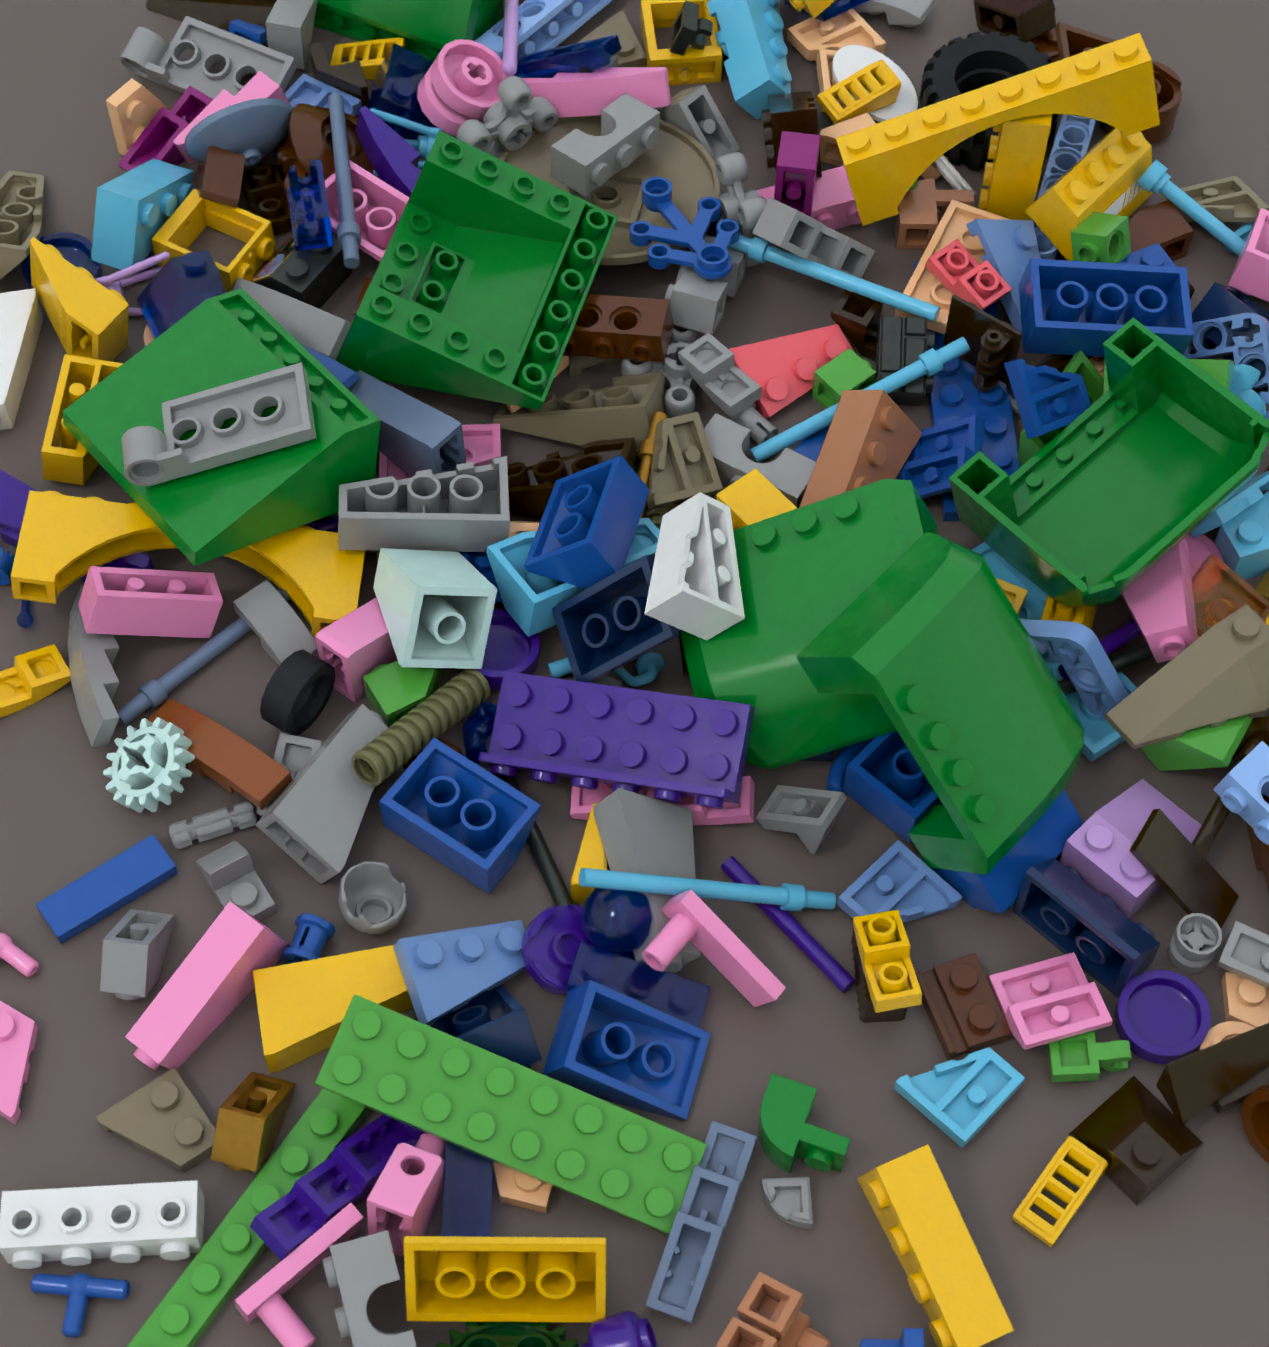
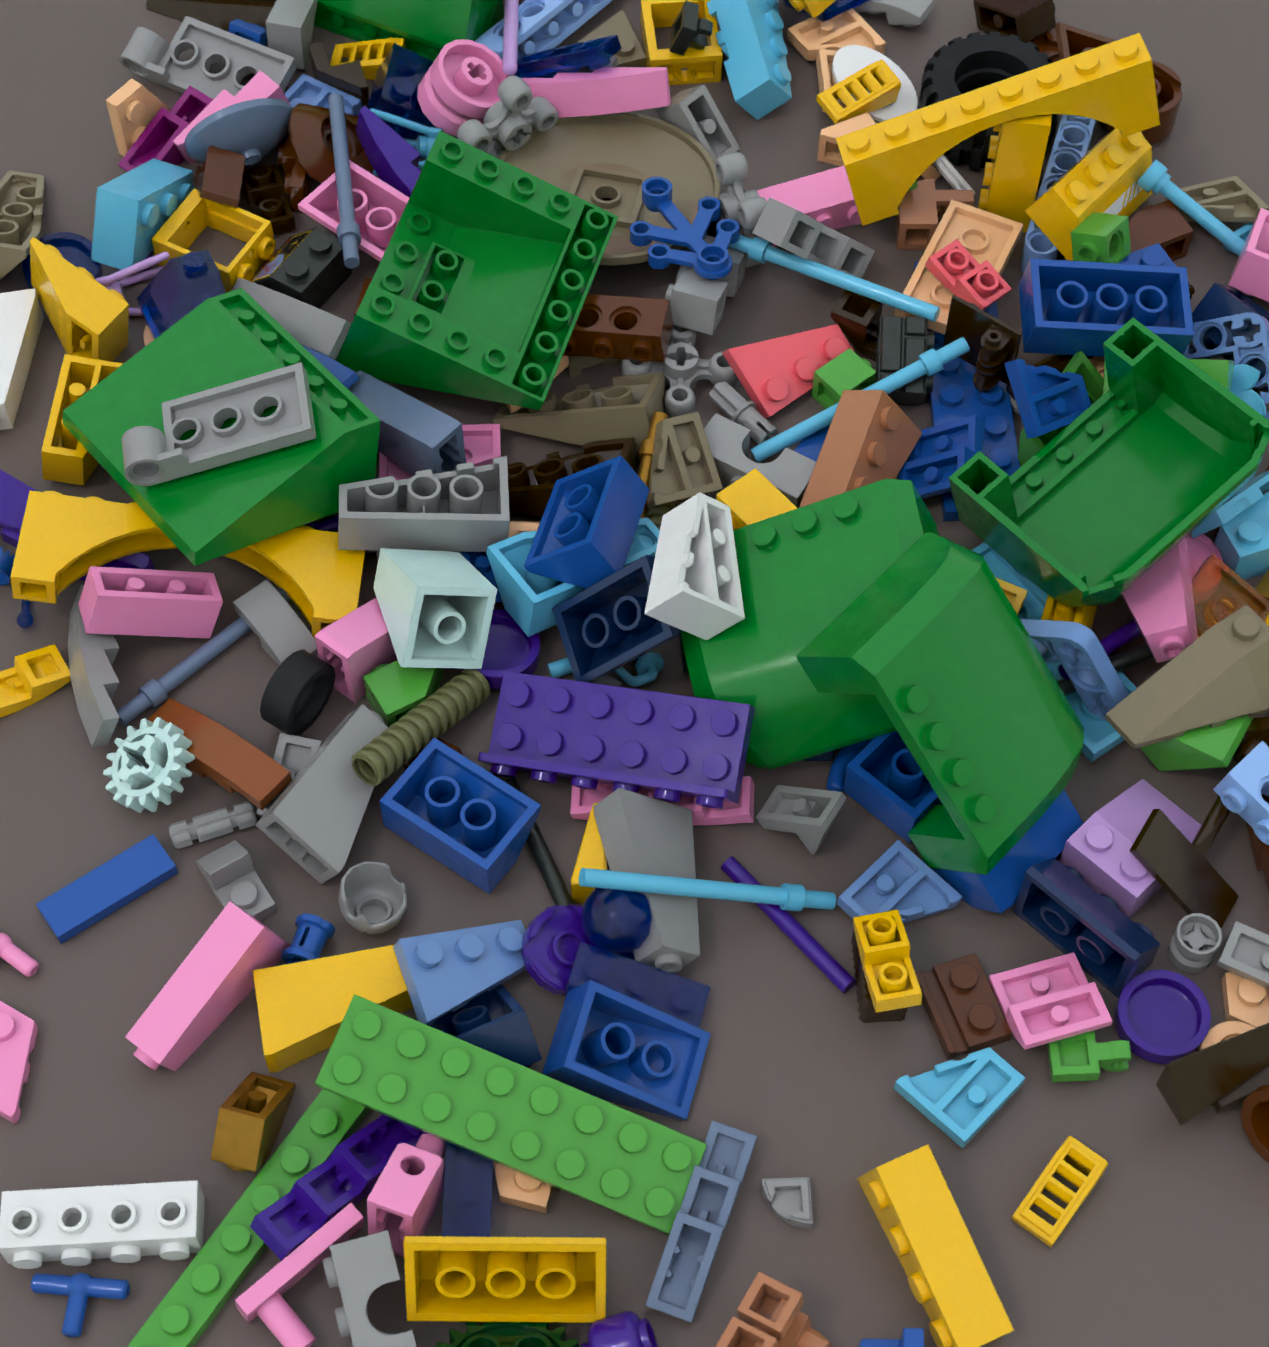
(135, 953): light grey slope -> none
(163, 1121): dark tan wing -> none
(309, 208): clear blue hinge -> none
(478, 730): clear blue arm -> none
(589, 161): light grey arch -> none
(696, 922): bright pink piece -> none
(716, 373): light grey slope -> none
(786, 1131): green brick -> none
(789, 113): dark brown wedge -> none
(797, 170): magenta brick -> none
(1008, 249): medium blue wing -> none
(1137, 1139): dark brown slope -> none

